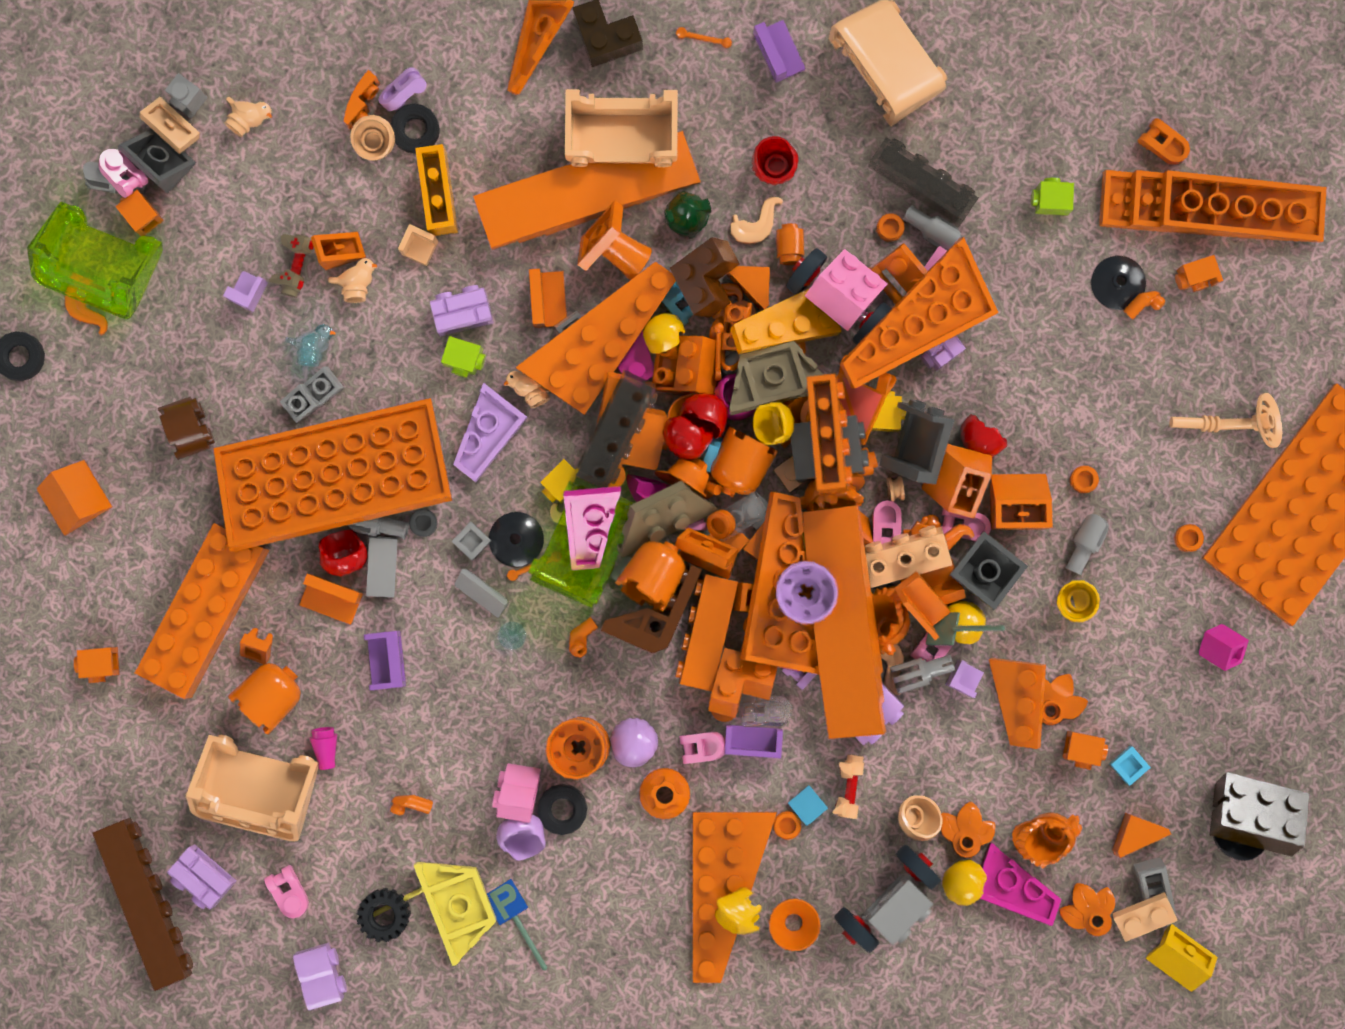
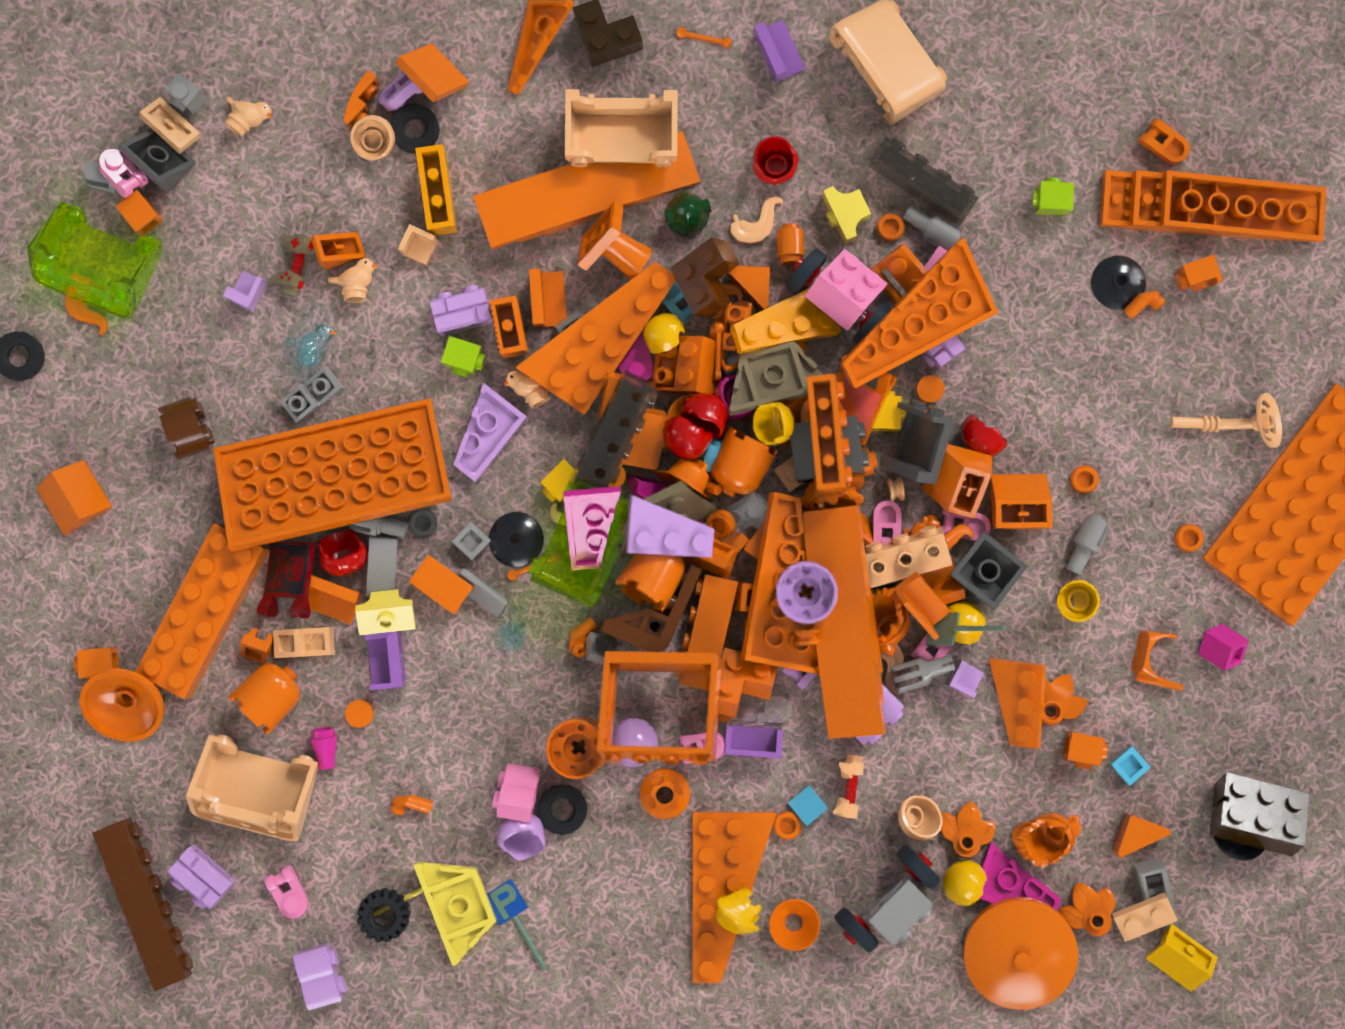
(114, 713): none -> orange dish
(288, 577): none -> dark red flag
(303, 642): none -> light nougat slope
(359, 713): none -> orange tile
(385, 613): none -> light yellow brick
(432, 72): none -> orange tile
(441, 584): none -> orange panel
(508, 327): none -> orange brick
(597, 645): none -> light grey plate
(657, 662): none -> orange window
(665, 532): none -> lavender wing
(807, 637): none -> orange bush
(845, 212): none -> light yellow brick
(930, 389): none -> orange tile
(1020, 953): none -> orange dish
(1141, 663): none -> orange helmet

